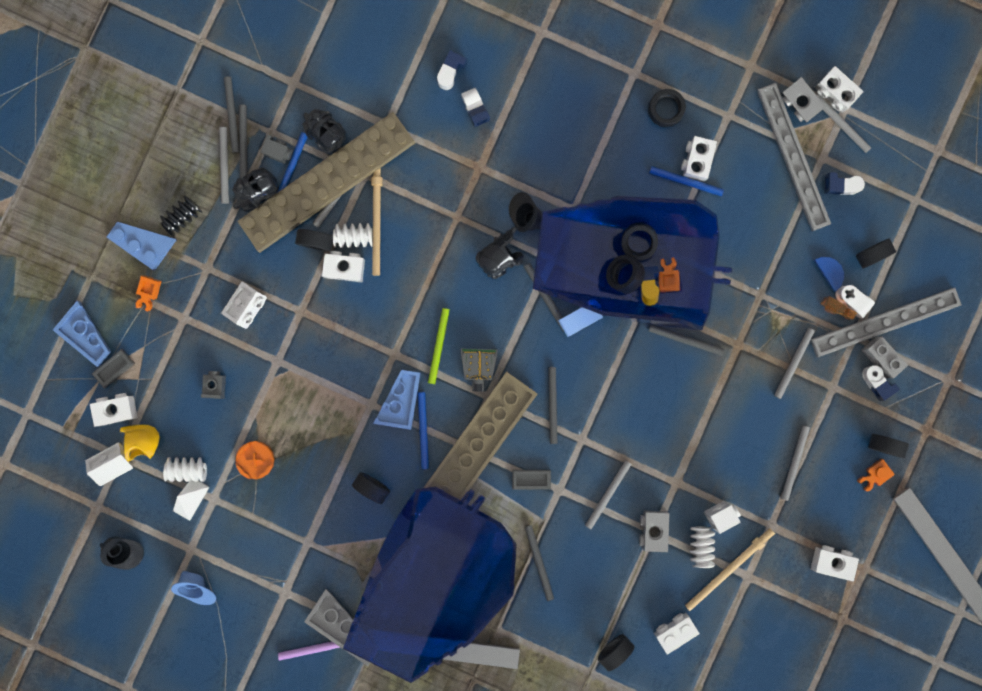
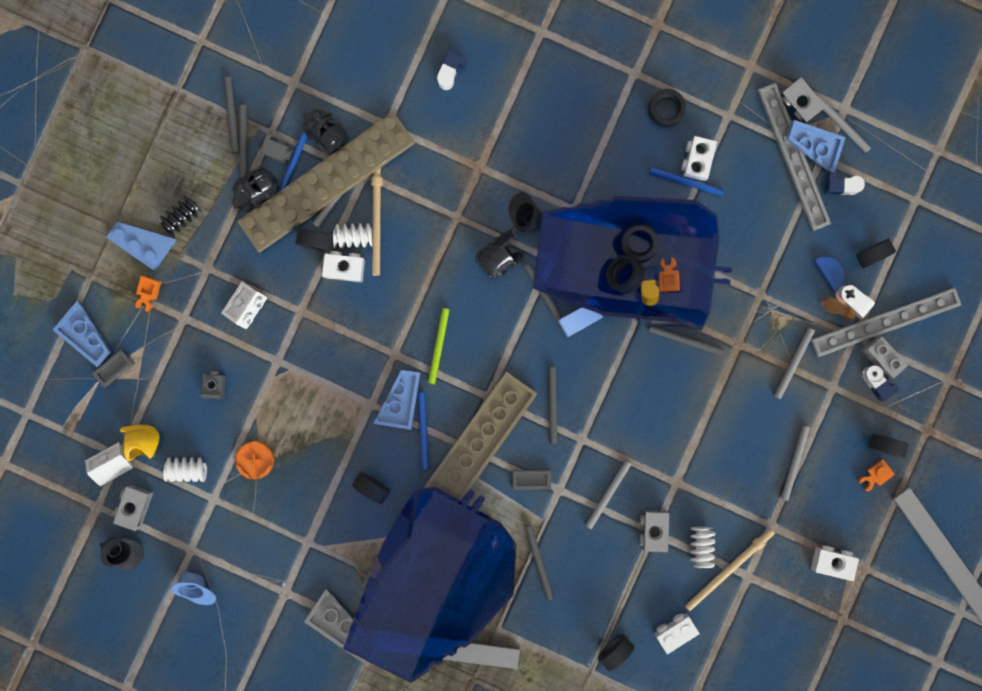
(125, 410): white brick -> none
(141, 500): none -> light grey brick
(190, 499): white slope -> none
(224, 165): light grey bar -> none
(307, 650): lavender bar -> none
(475, 107): leg -> none
(478, 366): dark grey torso -> none
(722, 516): white brick -> none
(816, 143): none -> medium blue wing
(842, 85): white brick -> none

